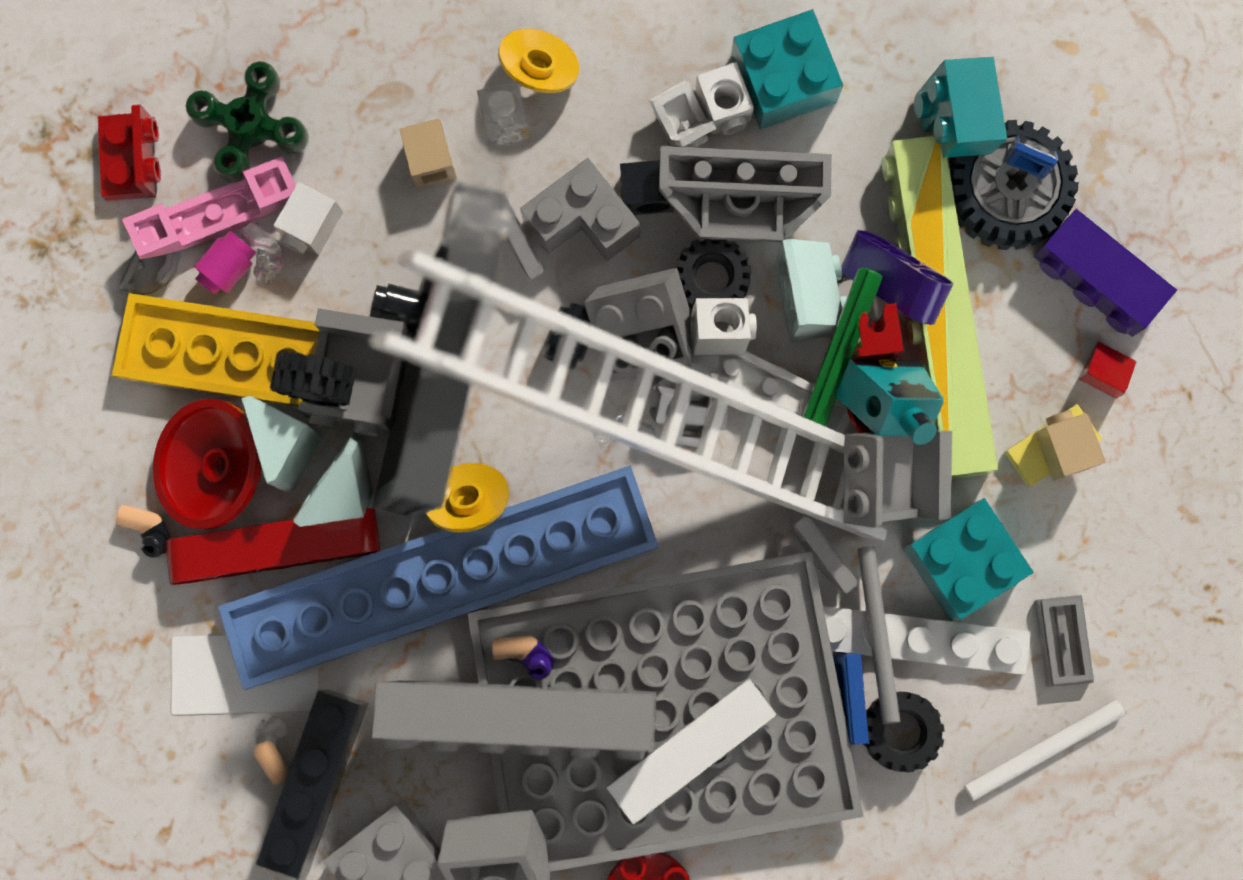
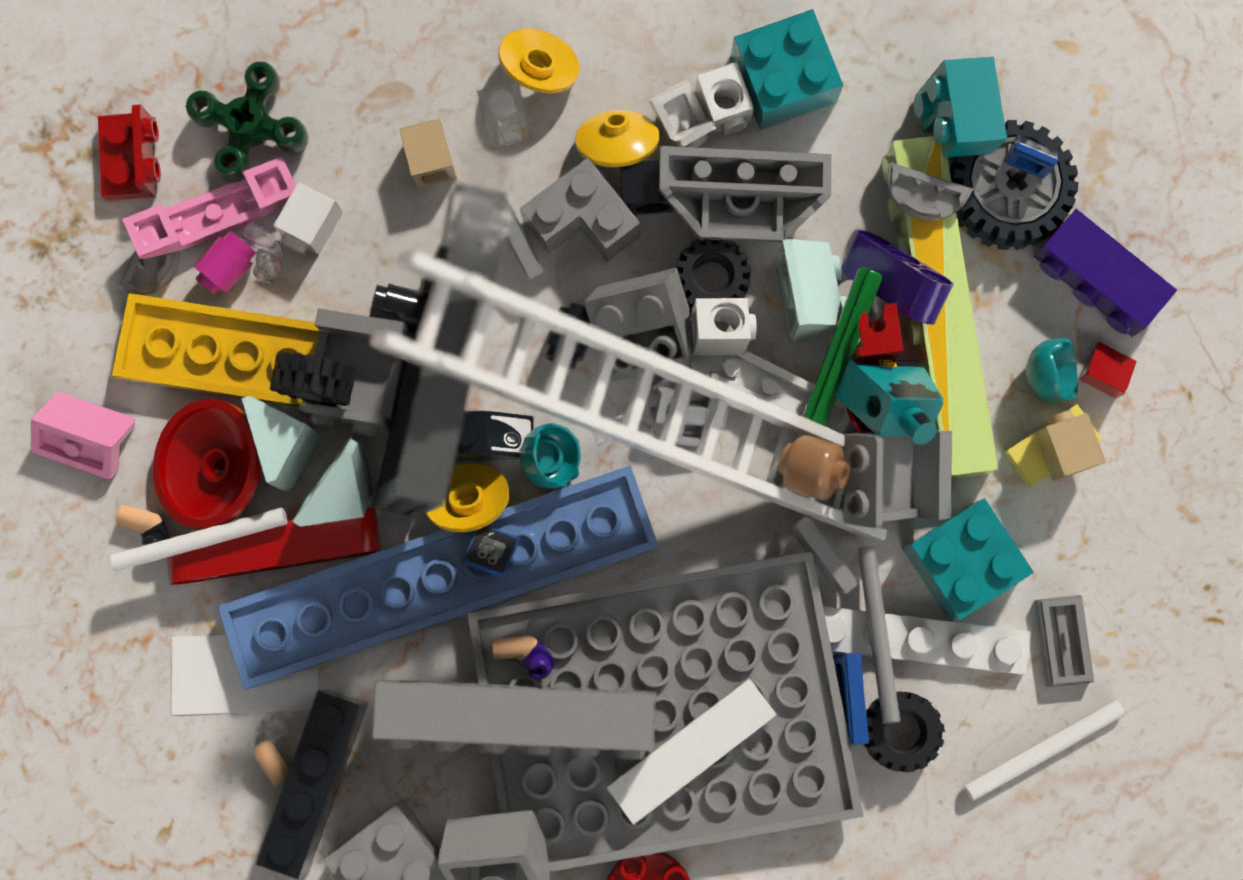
(80, 434): none -> bright pink panel
(198, 539): none -> white bar
(491, 551): none -> slope
(492, 436): none -> black slope
(550, 456): none -> teal hair
(617, 138): none -> yellow dish
(813, 467): none -> medium nougat head
(925, 195): none -> light grey tile
(1053, 371): none -> teal hair

